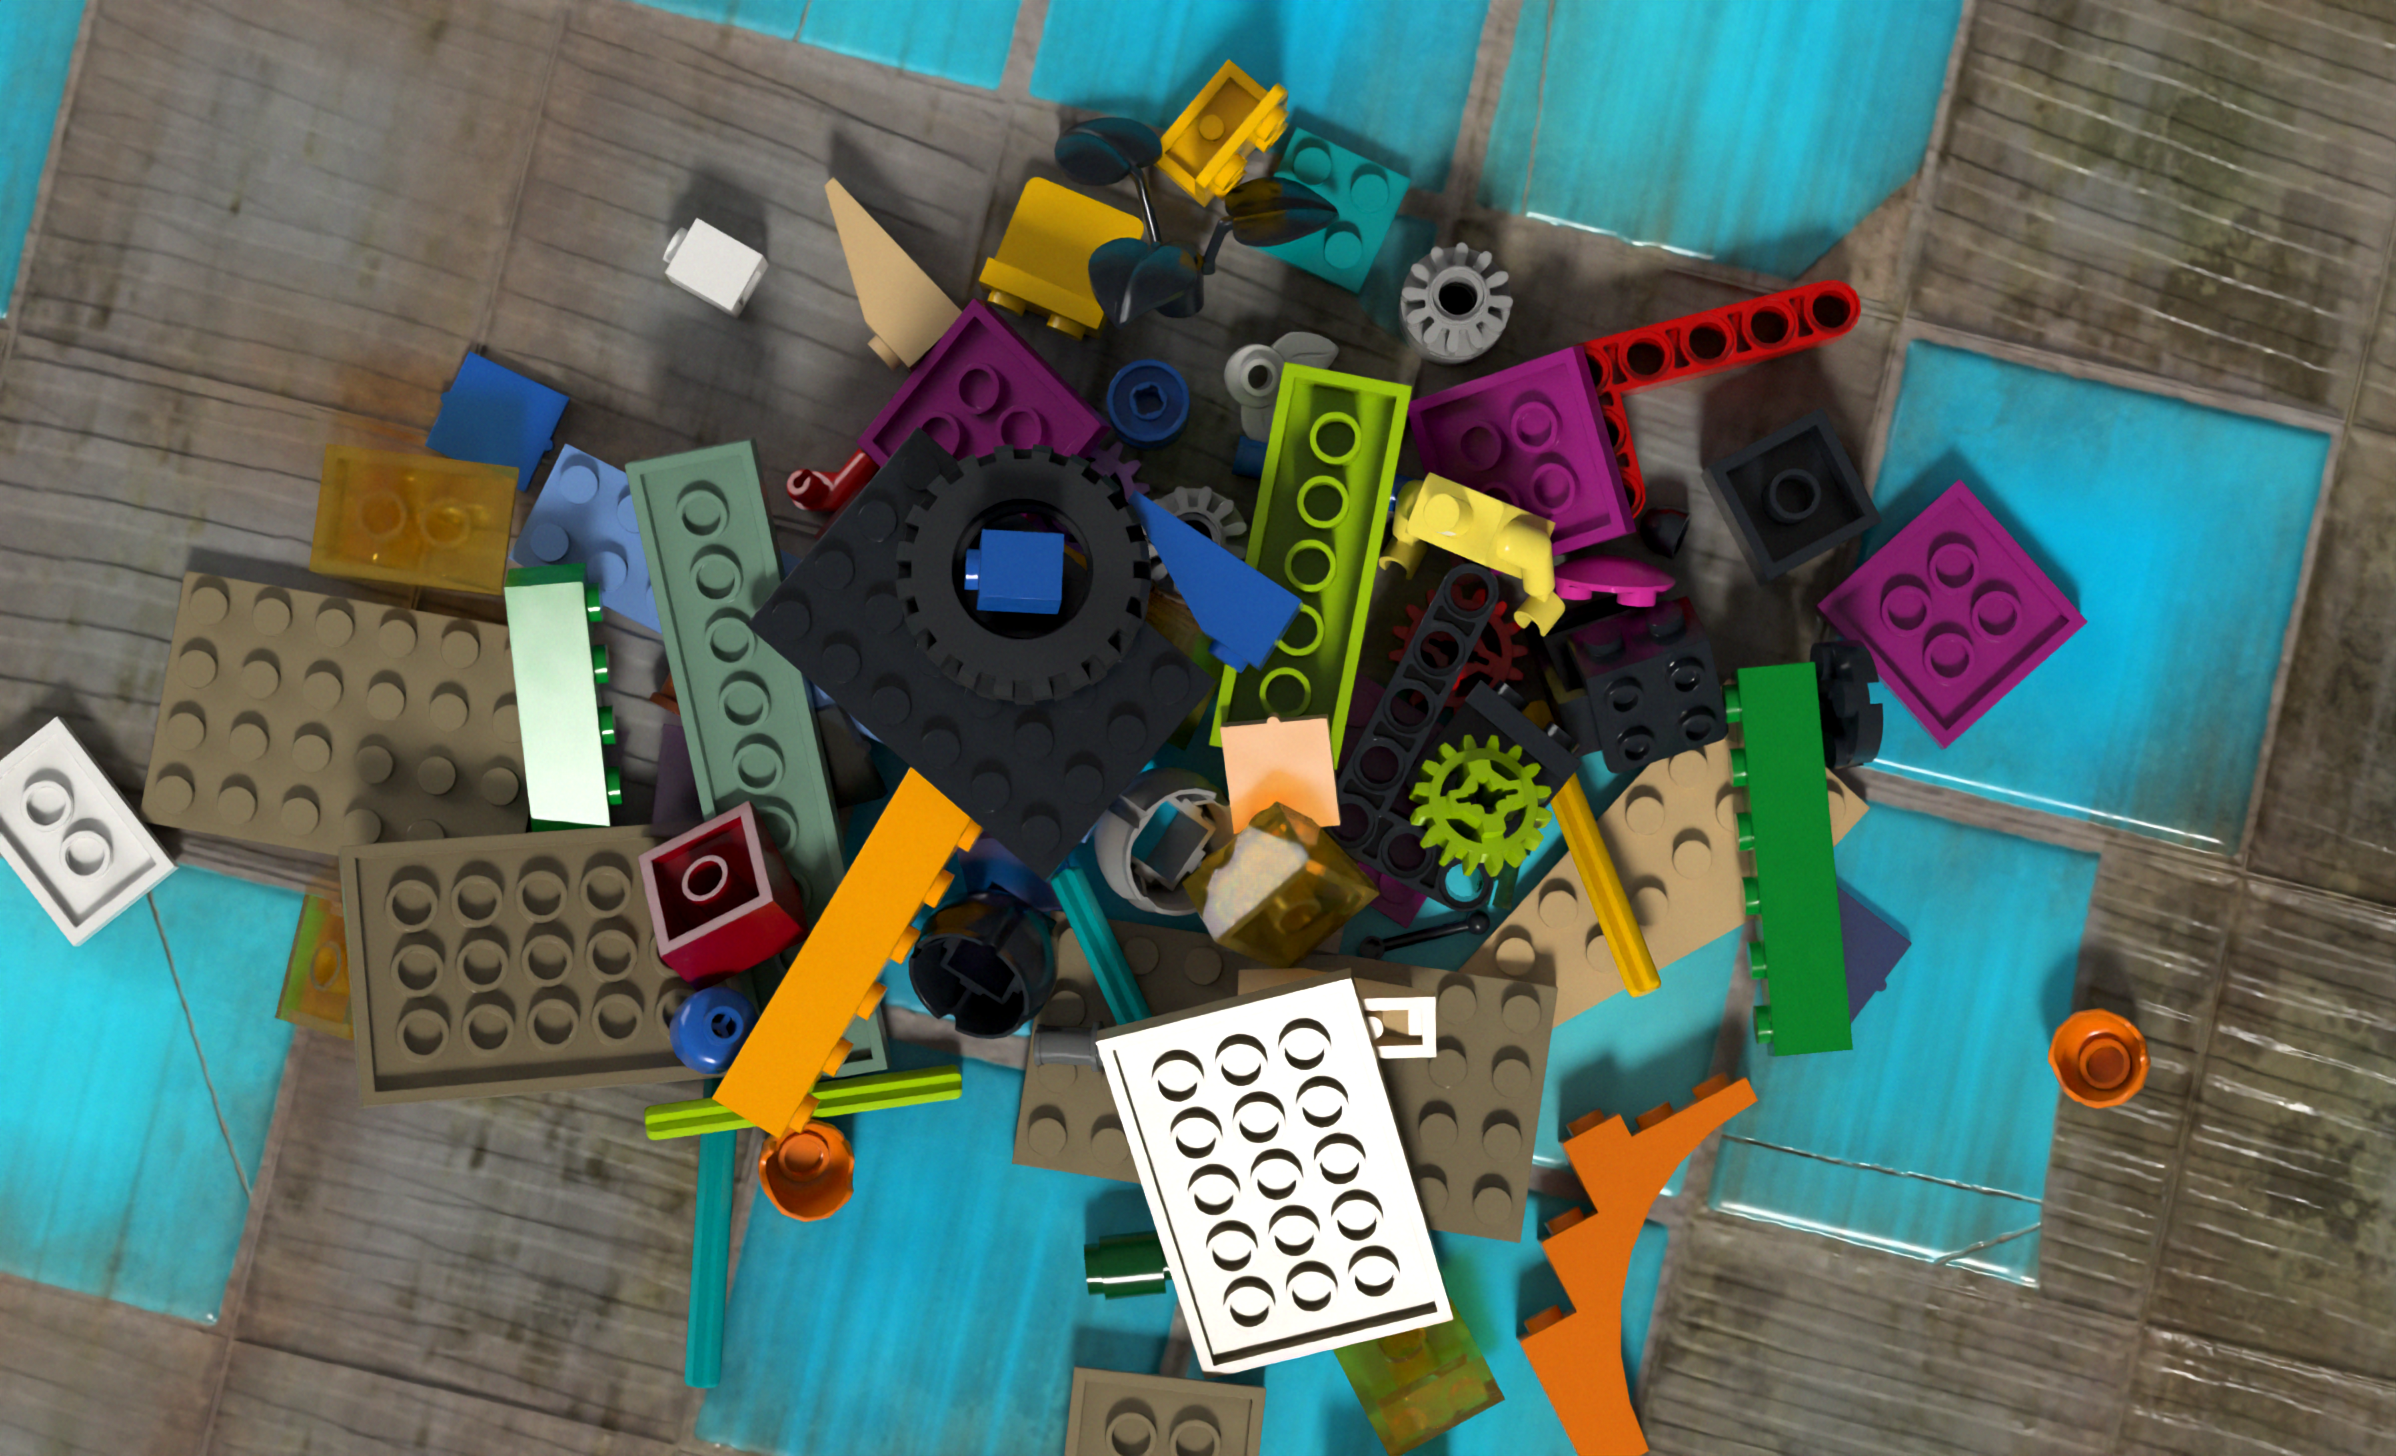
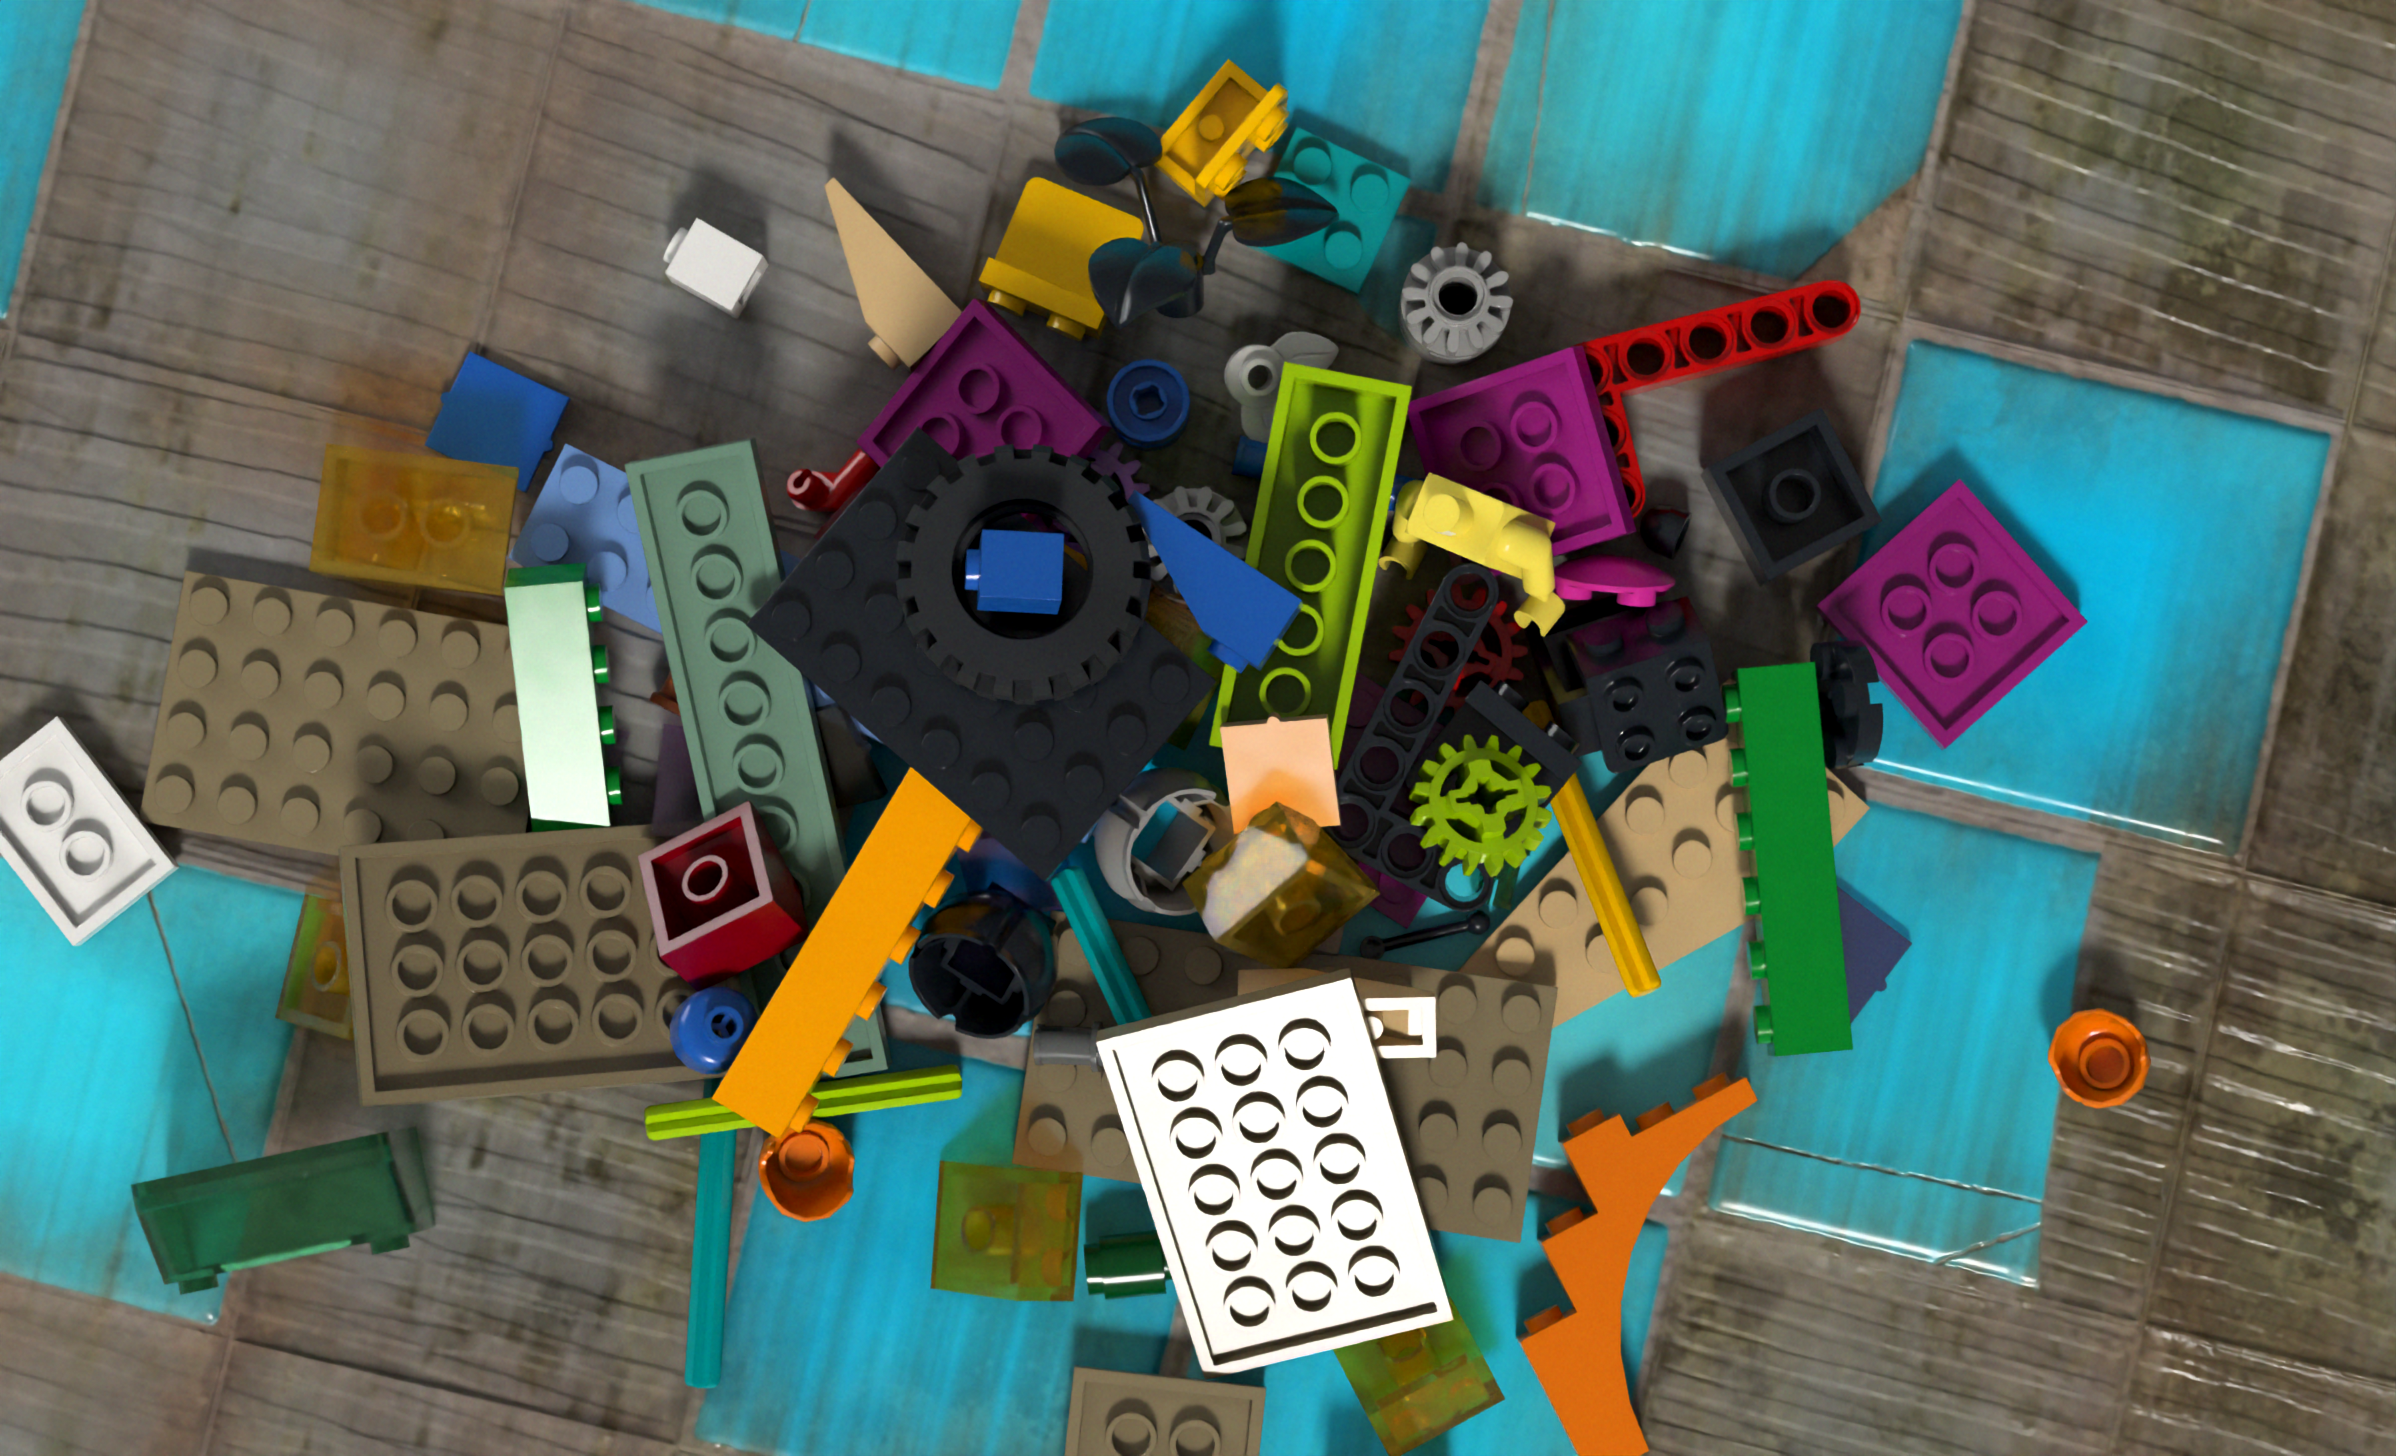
(285, 1207): none -> clear green windscreen
(1006, 1231): none -> clear yellow slope

